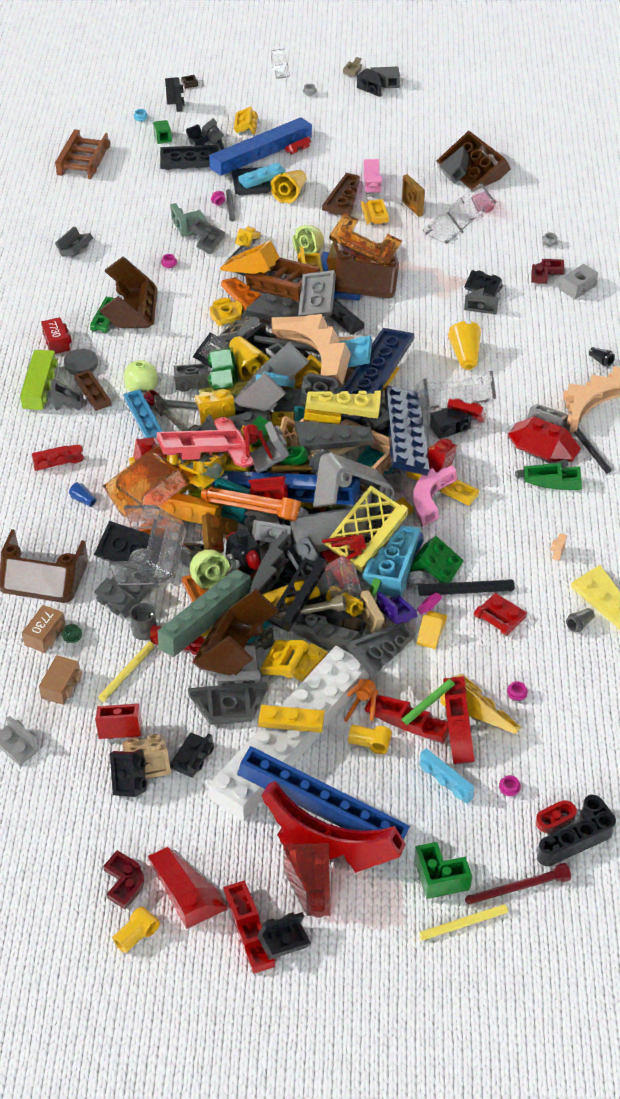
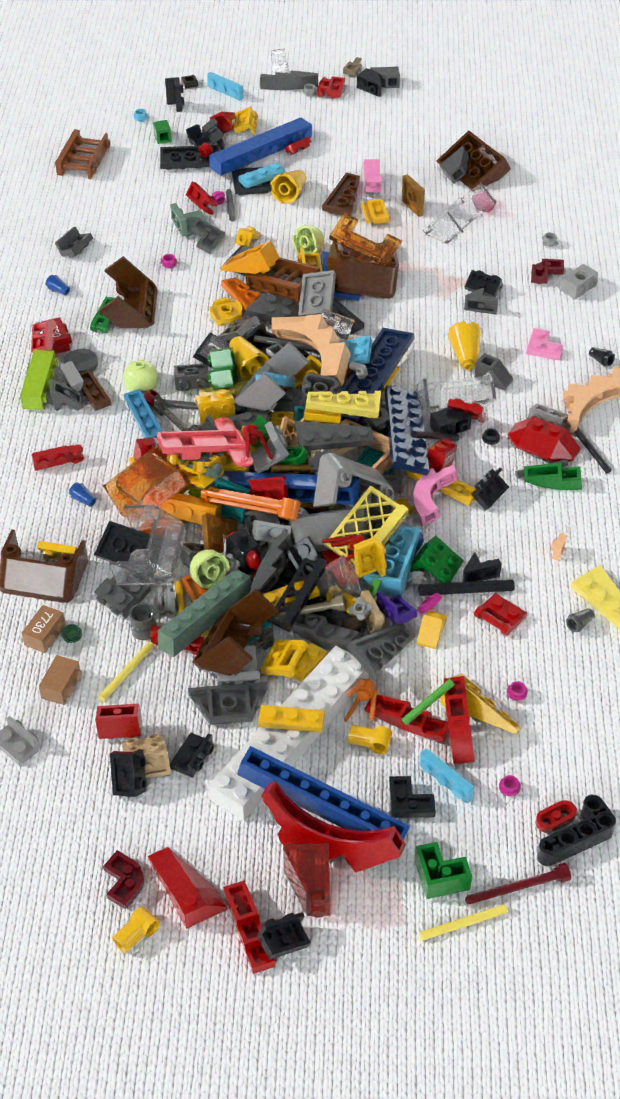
(45, 340): none -> plate
(54, 550): none -> yellow plate
(56, 284): none -> blue cone
(71, 376): none -> light grey slope
(168, 597): none -> light grey wheel
(179, 596): none -> yellow bar
(200, 197): none -> red hinge
(205, 150): none -> red plate
(224, 120): none -> red slope
(225, 86): none -> medium azure plate
(288, 81): none -> dark grey slope
(332, 87): none -> red plate
(341, 324): none -> clear plate
(360, 614): none -> light grey plate
(361, 370): none -> light grey arm
(370, 557): none -> yellow bracket
(406, 804): none -> black plate
(435, 435): none -> black bar
(481, 571): none -> black slope
(488, 363): none -> dark grey slope
(490, 489): none -> black bracket
(491, 436): none -> black plate
(541, 347): none -> bright pink plate

